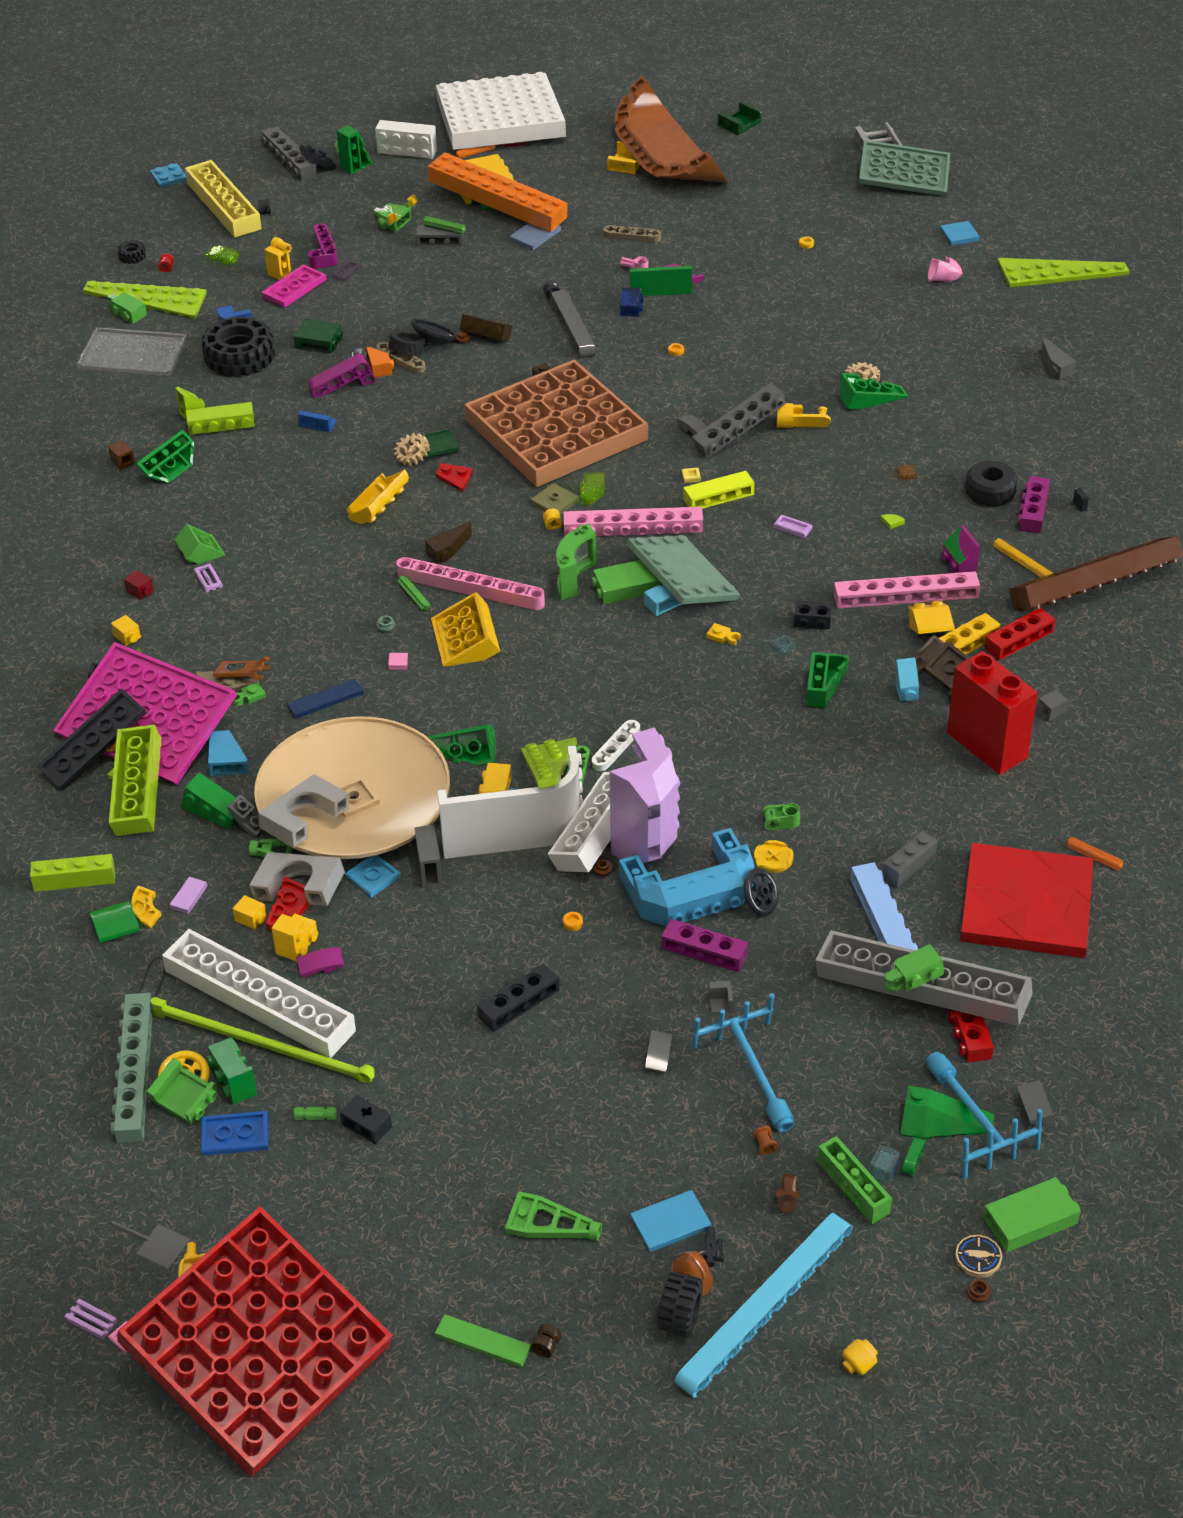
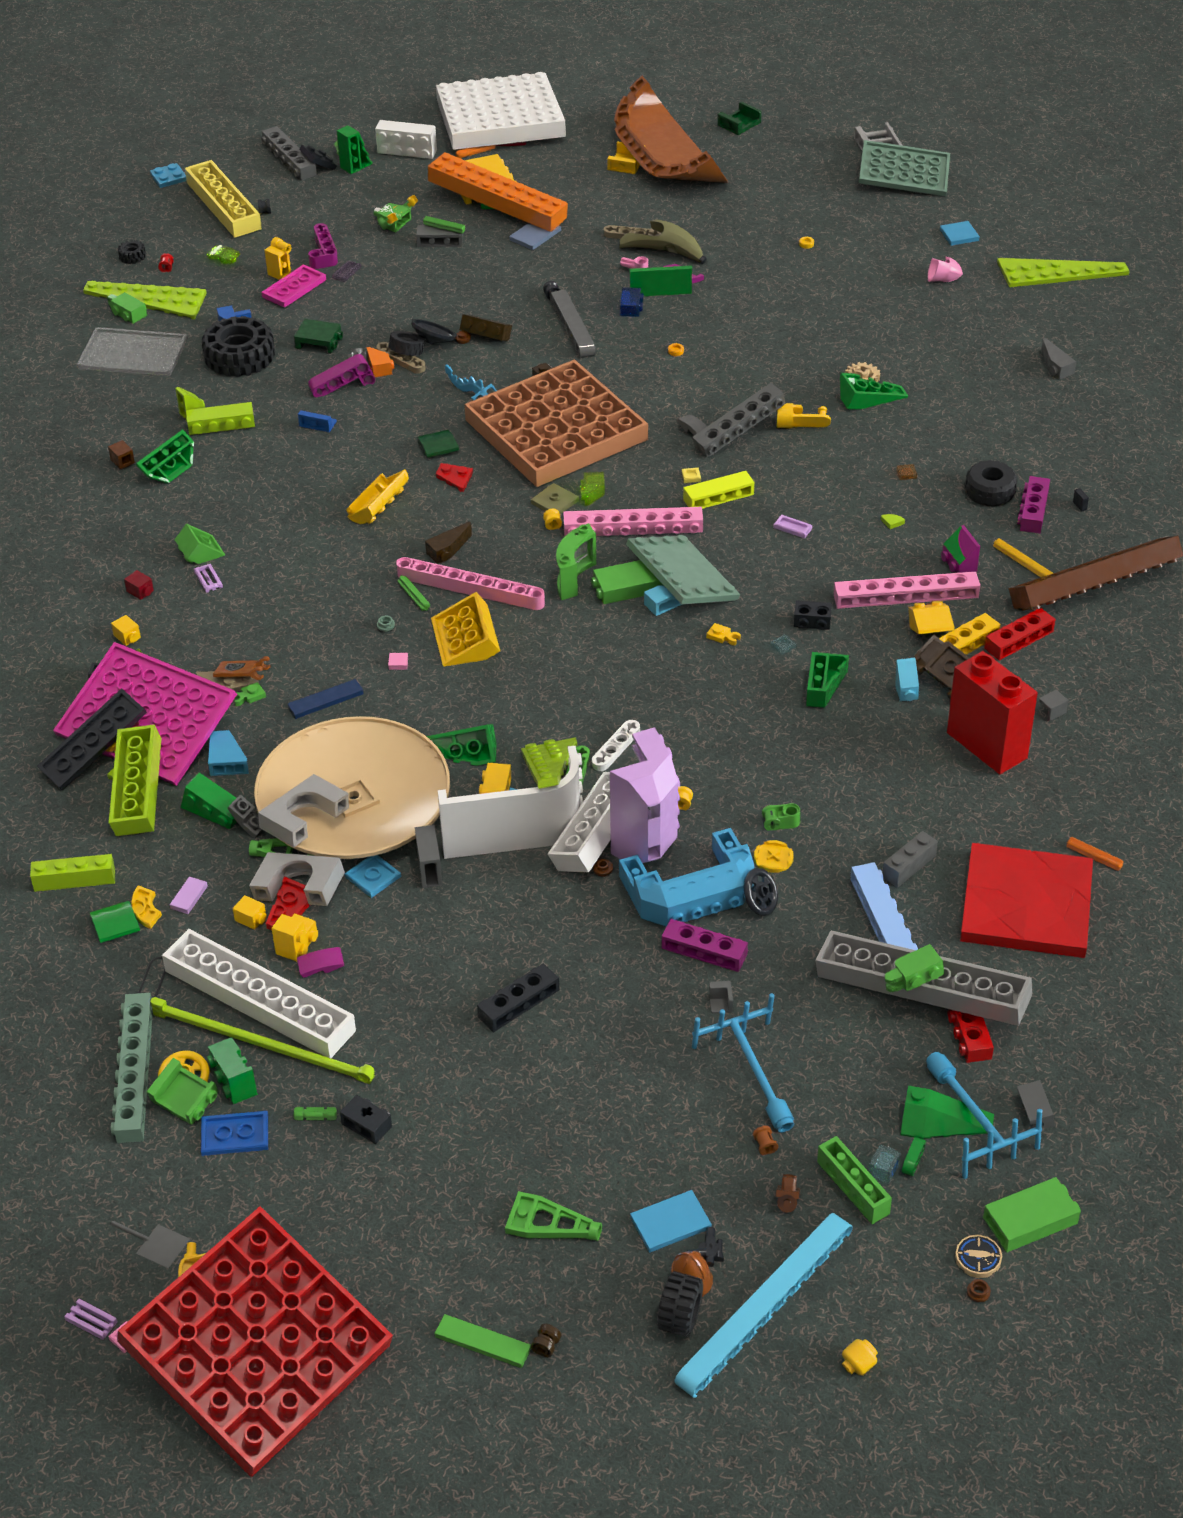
(410, 450): tan gear -> none
(468, 385): none -> dark azure piece
(572, 921): light orange tile -> none
(658, 1051): dark grey slope -> none
(671, 239): none -> olive piece
(685, 797): none -> yellow wheel

